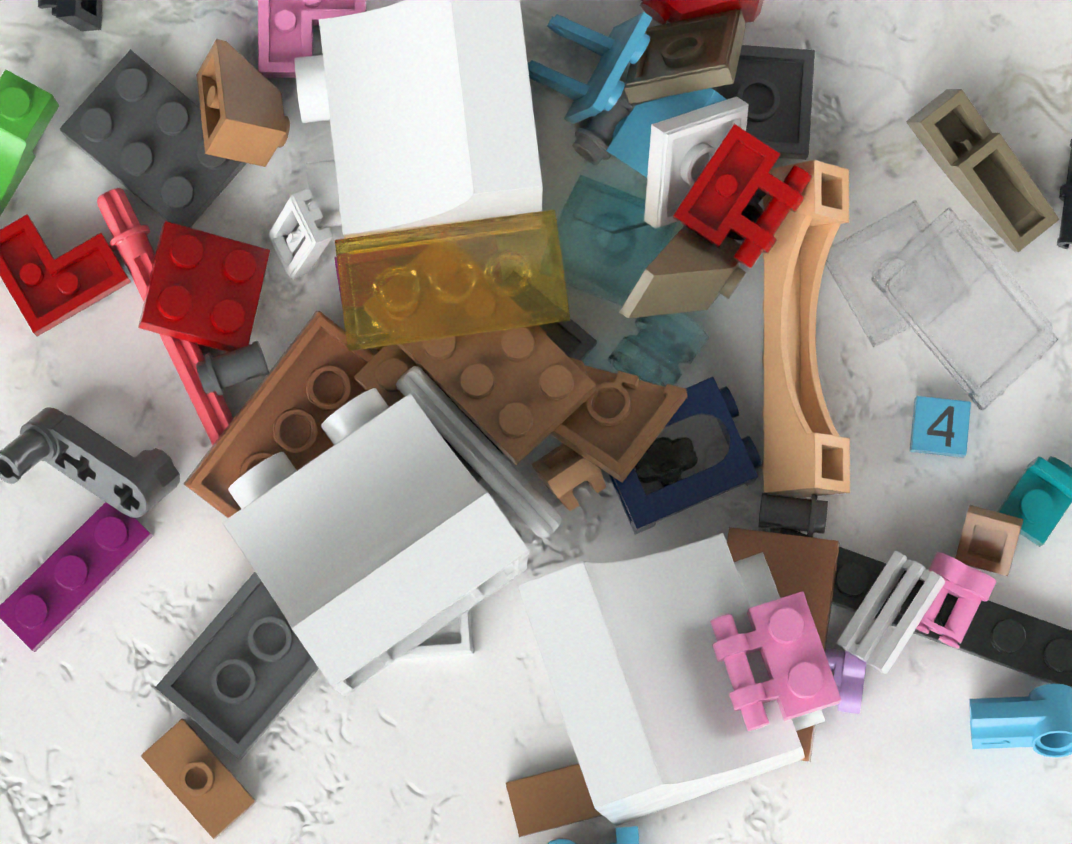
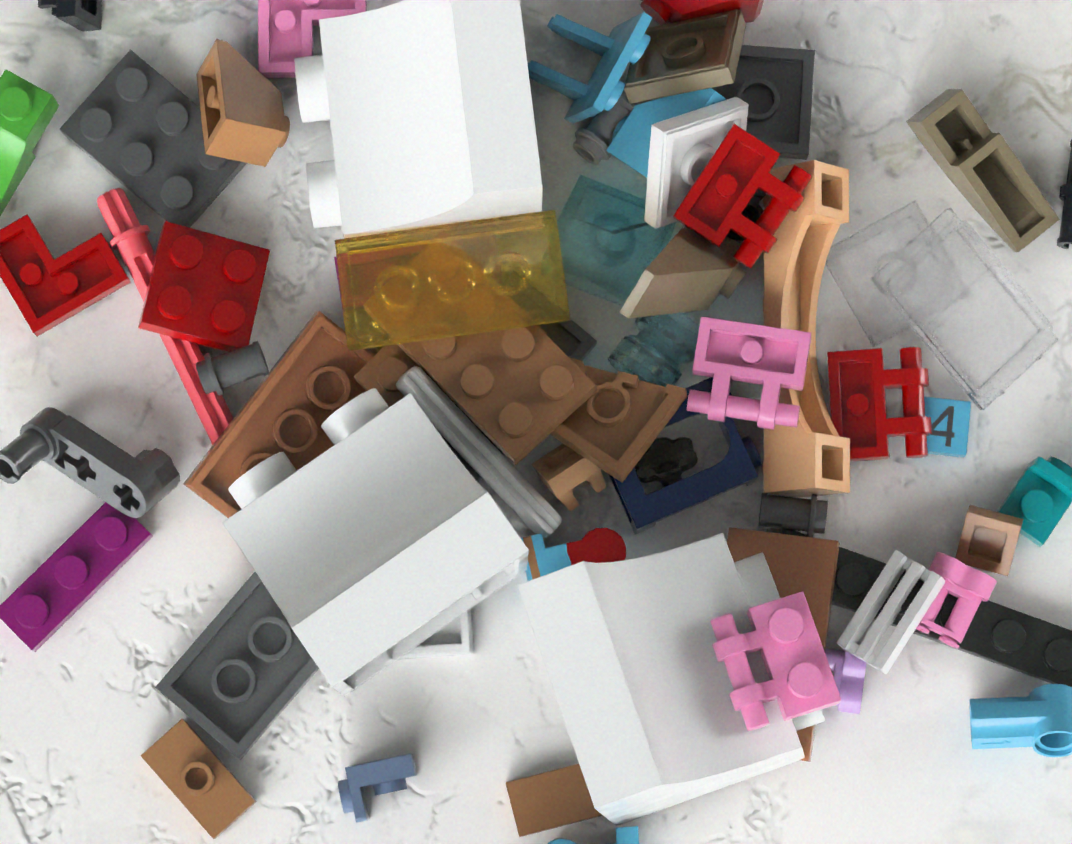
(306, 242): white tile -> none
(384, 775): none -> sand blue bracket
(596, 546): none -> leg
(749, 355): none -> bright pink plate
(860, 405): none -> red plate

